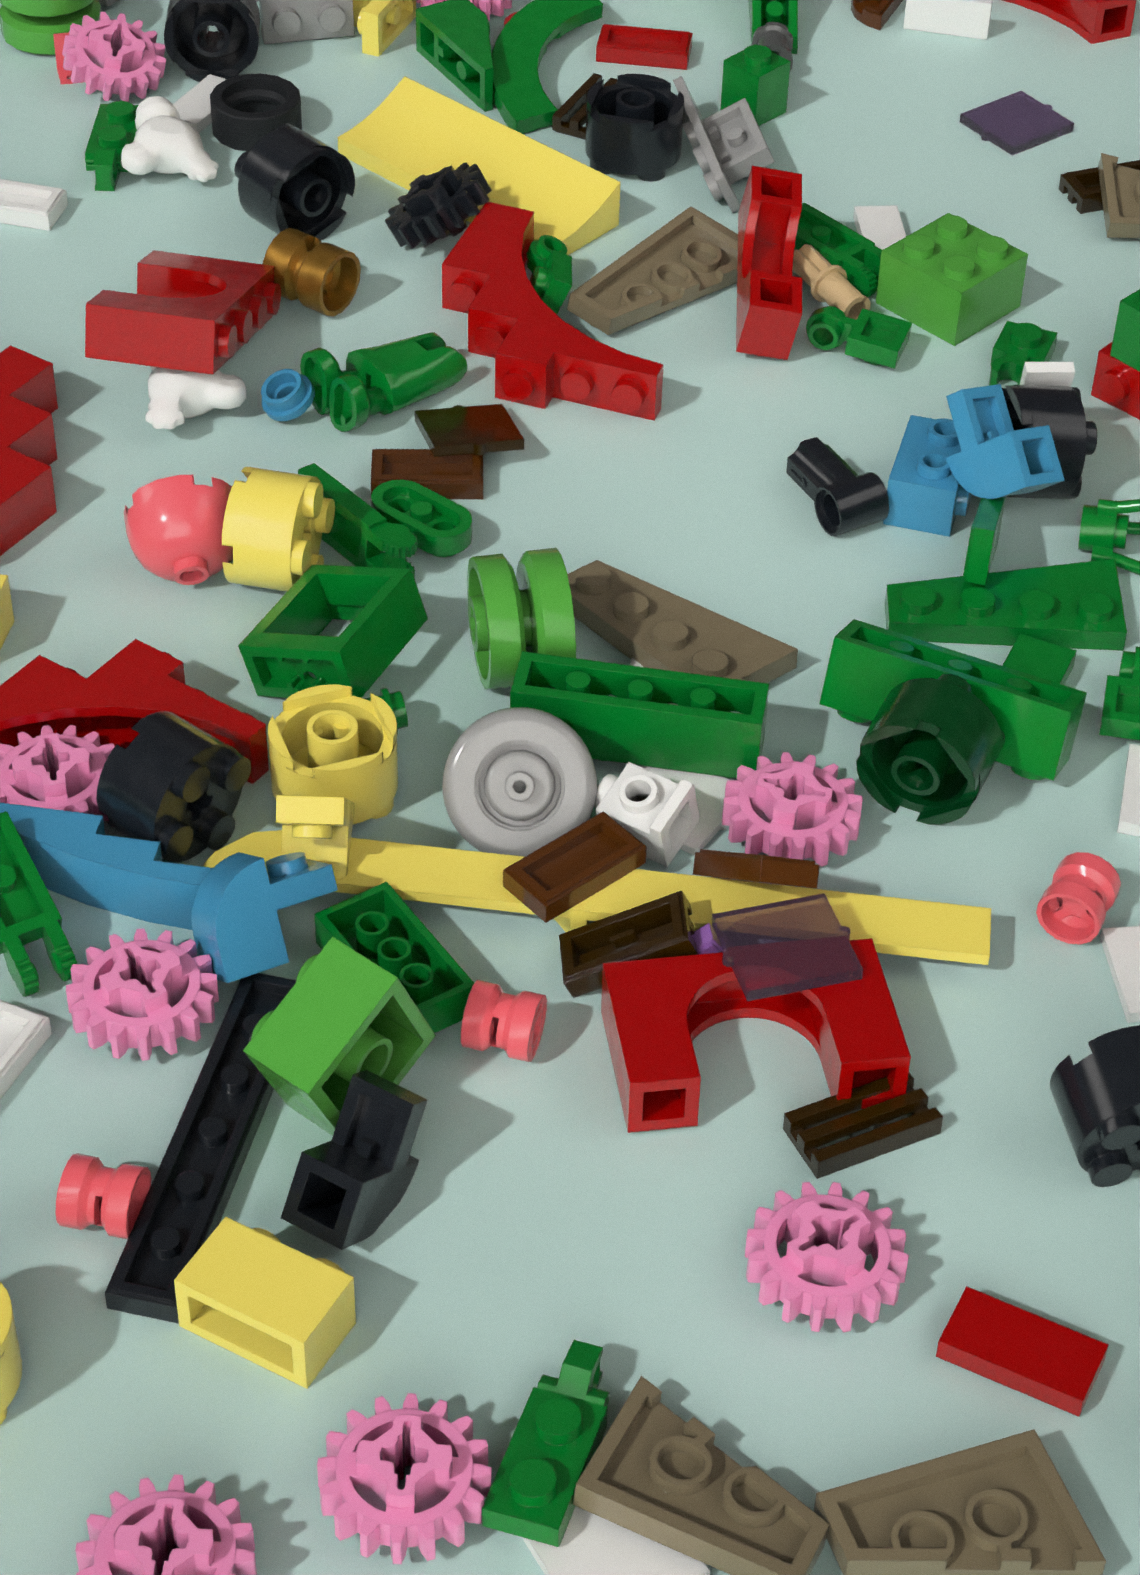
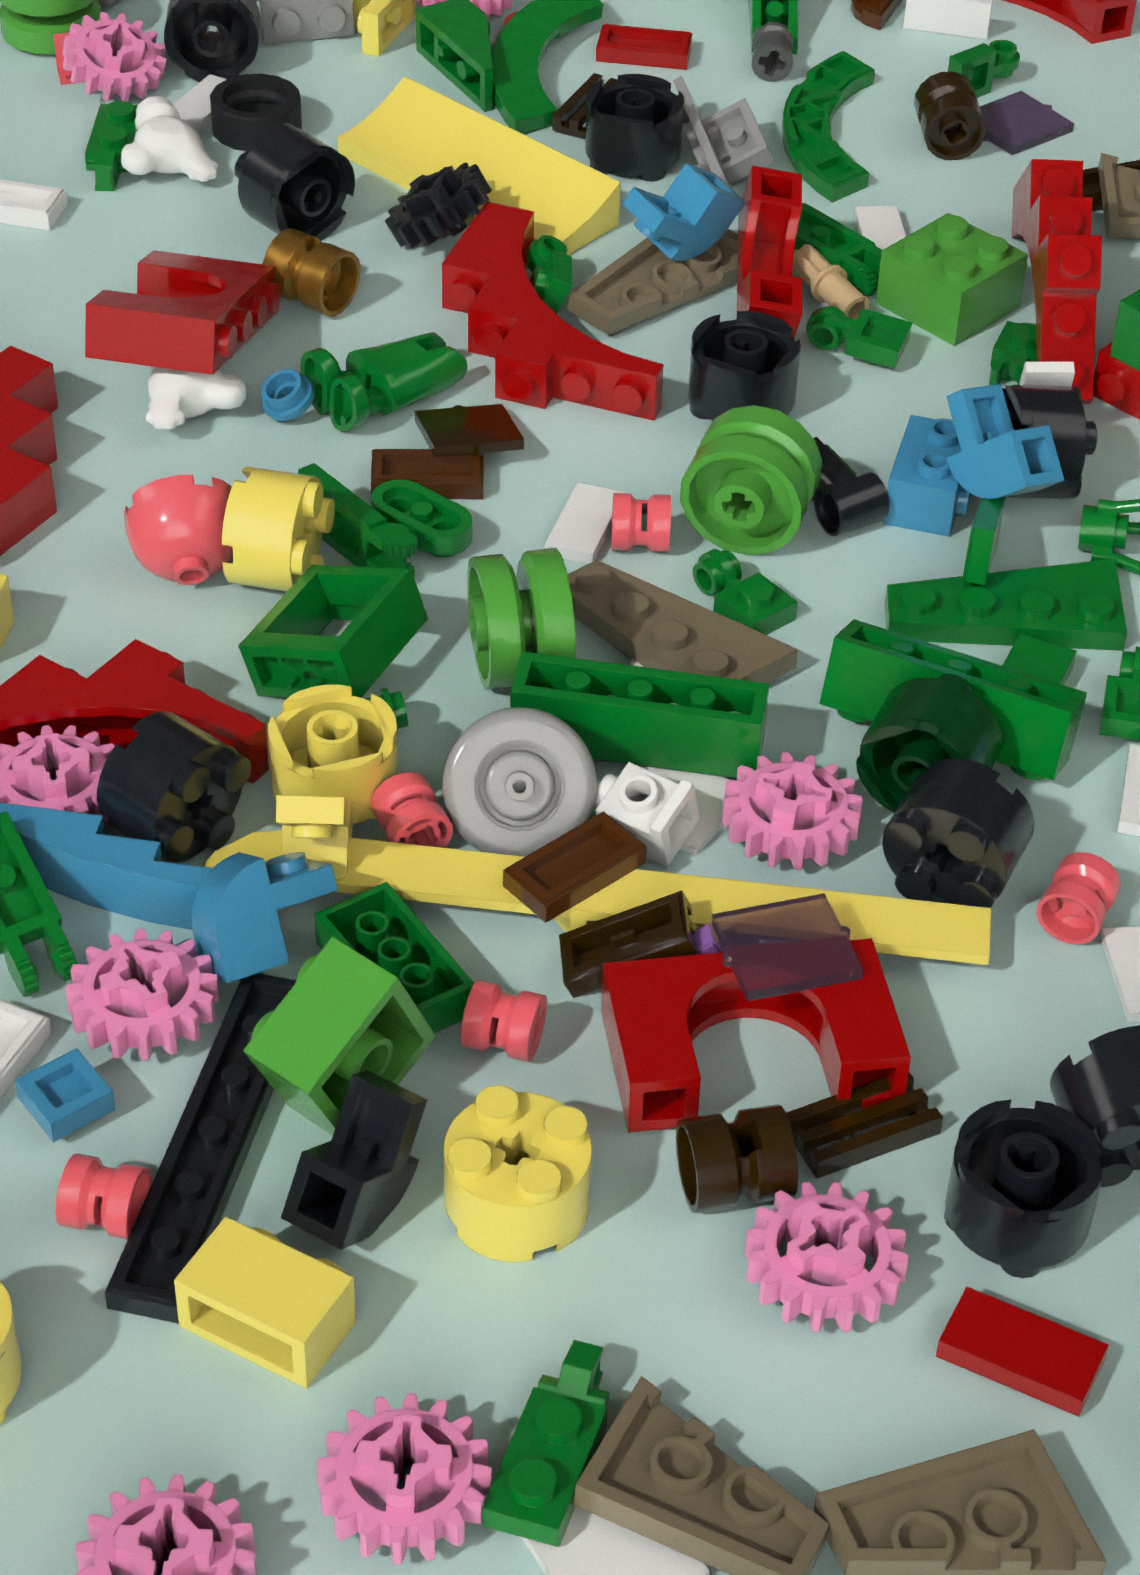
(65, 1094): none -> dark azure plate
(410, 811): none -> coral wheel
(517, 1174): none -> light yellow brick
(583, 523): none -> white piece
(628, 517): none -> coral wheel
(689, 215): none -> dark azure brick
(736, 1158): none -> dark brown wheel
(742, 364): none -> black brick
(750, 602): none -> green plate
(751, 480): none -> bright green wheel
(756, 868): reddish brown tile -> none
(759, 78): green brick -> none
(808, 126): none -> green tile
(950, 116): none -> dark brown wheel
(957, 835): none -> black brick
(985, 62): none -> green plate
(1023, 1185): none -> black brick
(1063, 263): none -> red arch

